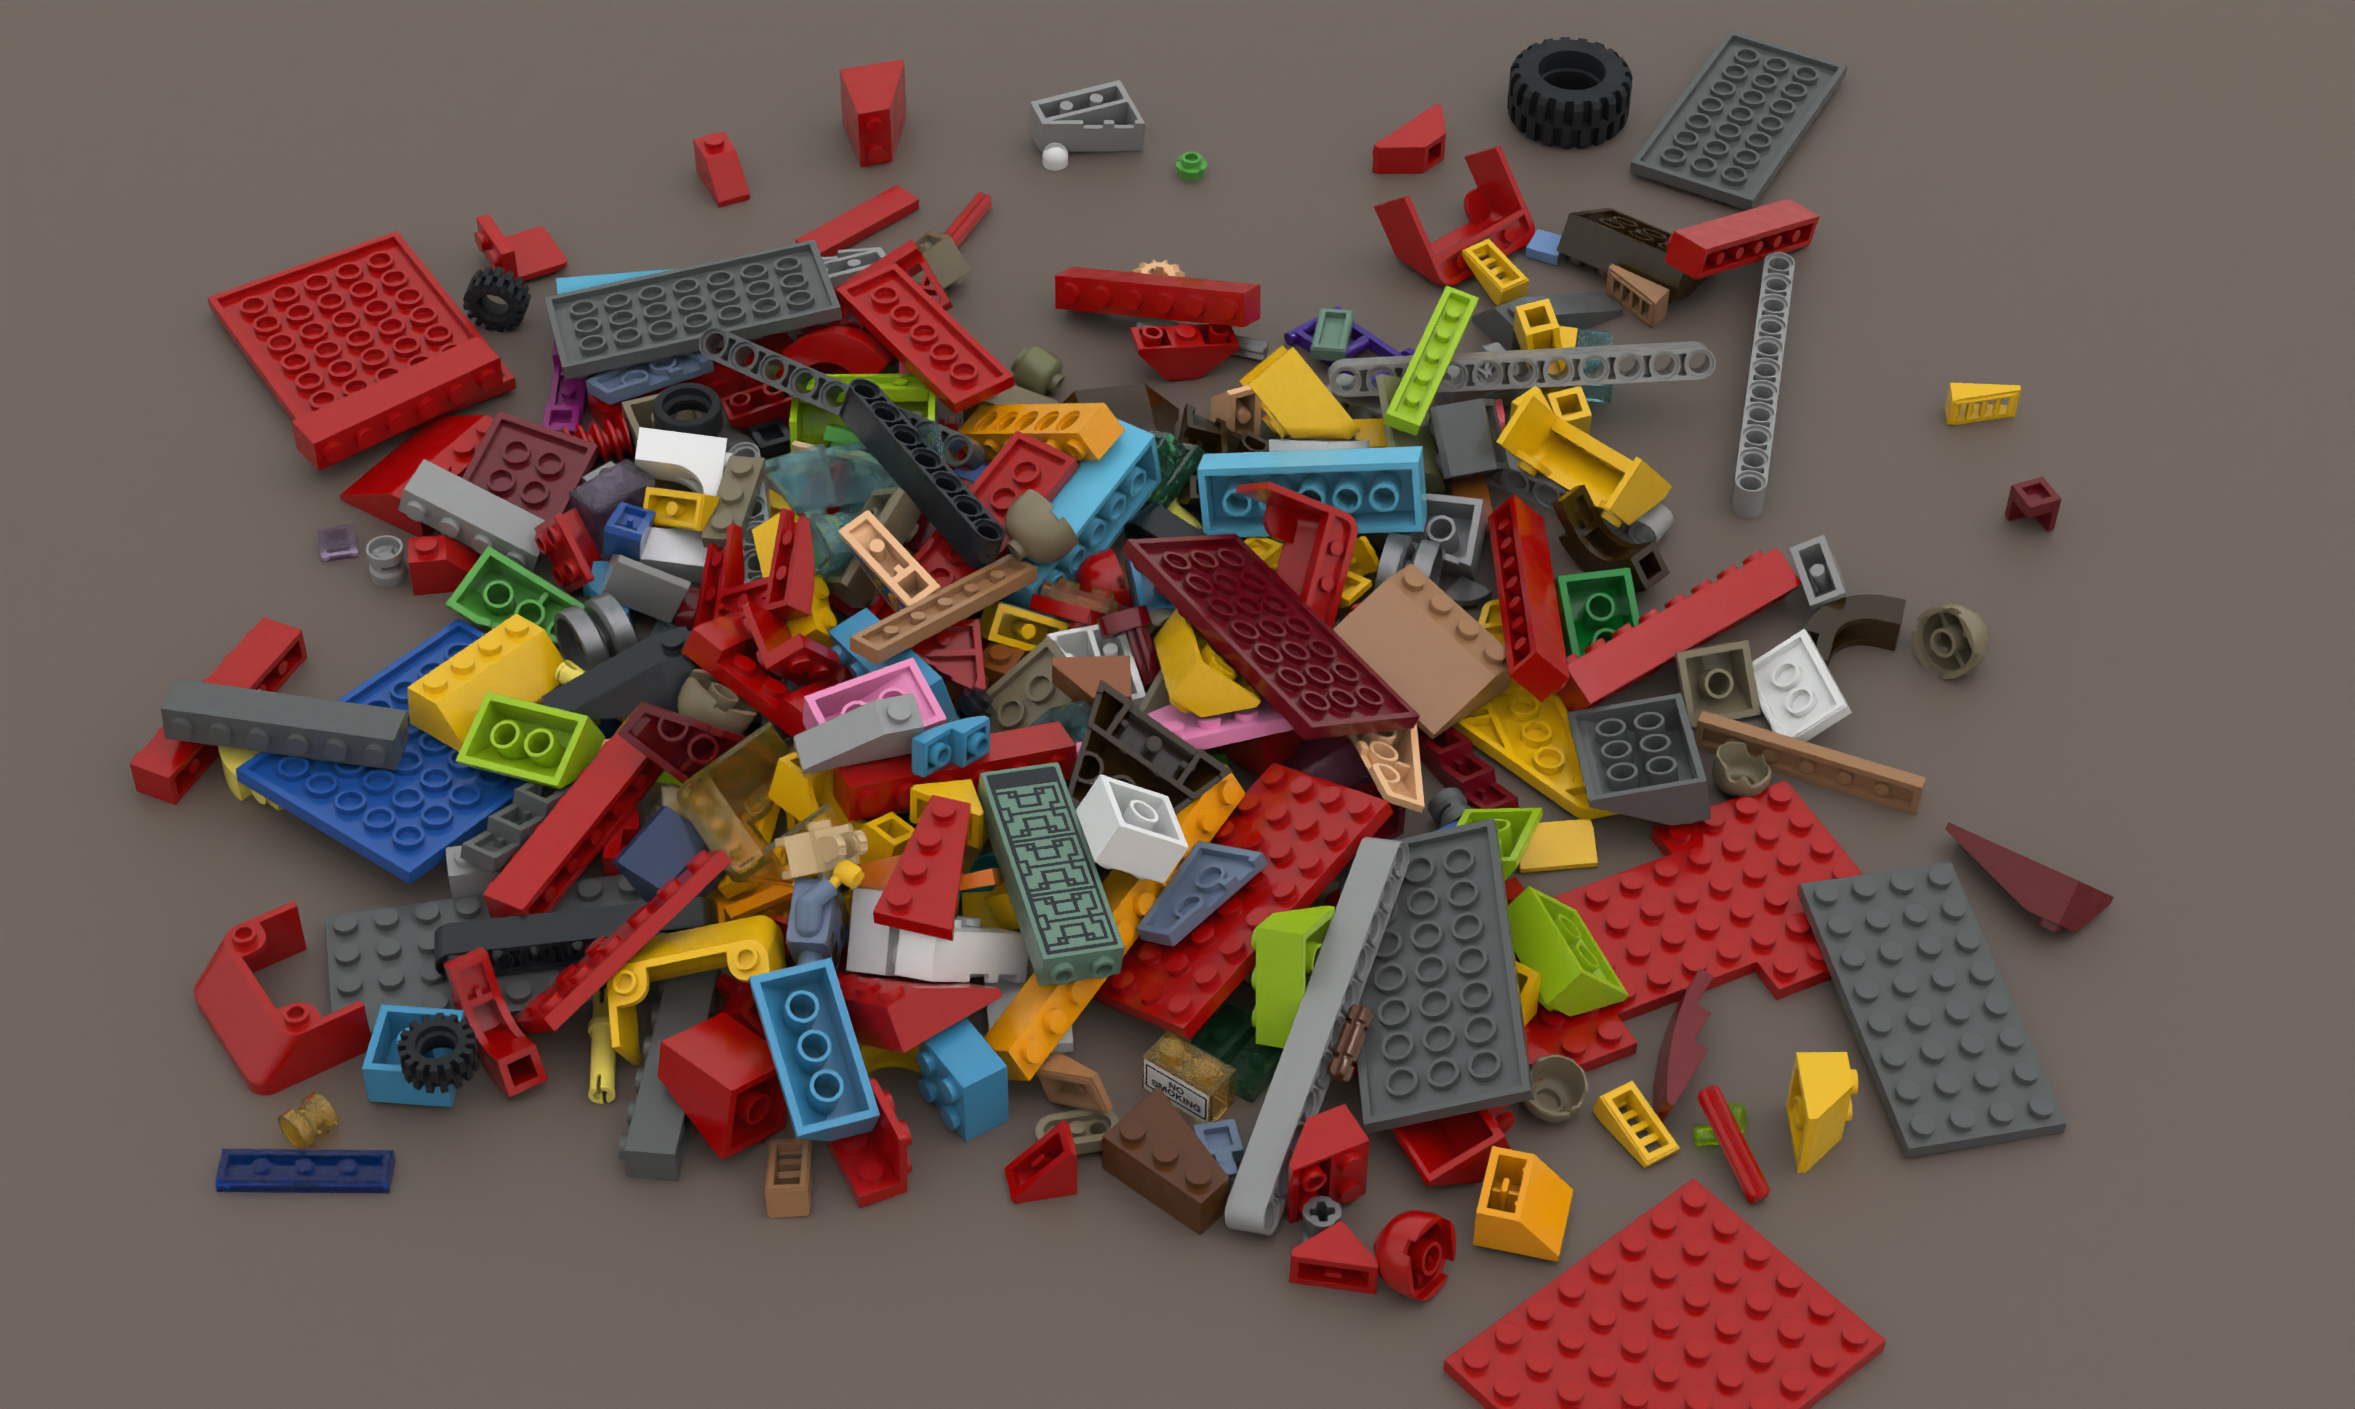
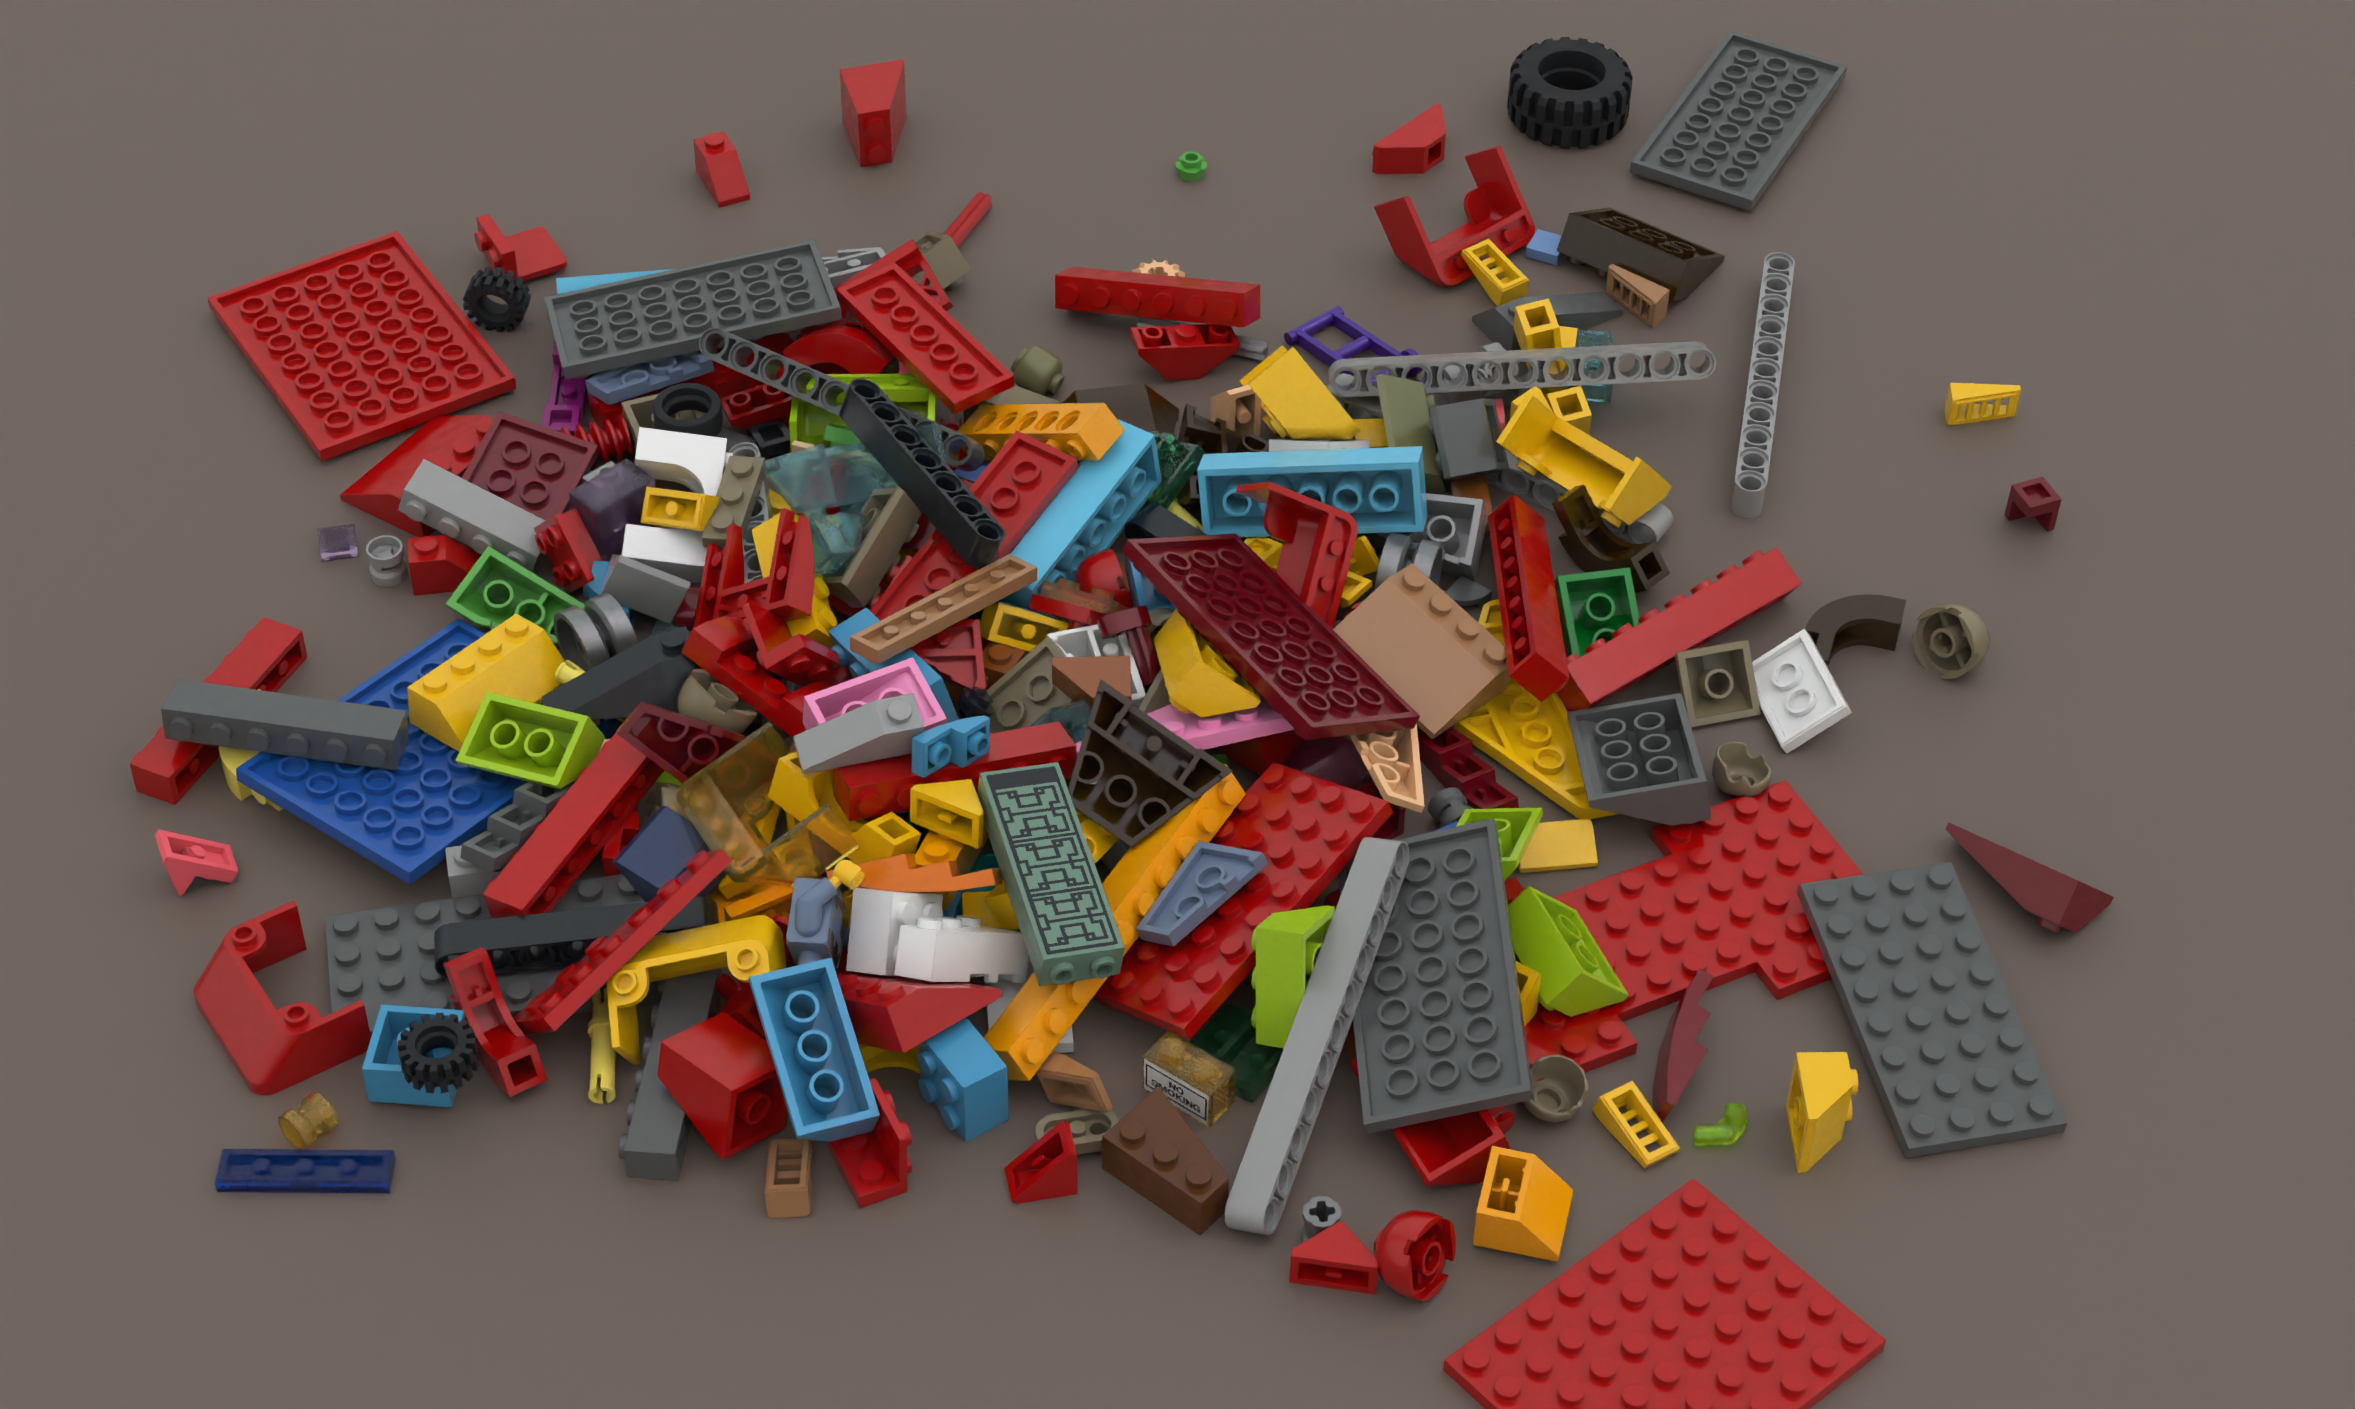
(192, 856): none -> coral slope
(397, 403): red brick -> none
(628, 531): blue slope -> none
(822, 849): tan hinge -> none
(862, 221): red tile -> none
(887, 562): light nougat slope -> none
(929, 872): red wing -> none
(1037, 531): dark tan cylinder -> none
(1055, 156): white hinge -> none
(1088, 120): light grey wedge -> none
(1131, 829): white brick -> none
(1223, 1143): sand blue plate -> none
(1327, 1161): red slope -> none
(1332, 334): sand green tile -> none
(1349, 1043): reddish brown axle -> none
(1430, 361): lime plate -> none
(1733, 1144): red axle -> none
(1740, 238): red brick -> none
(1815, 763): medium nougat plate -> none
(1818, 572): light grey slope -> none

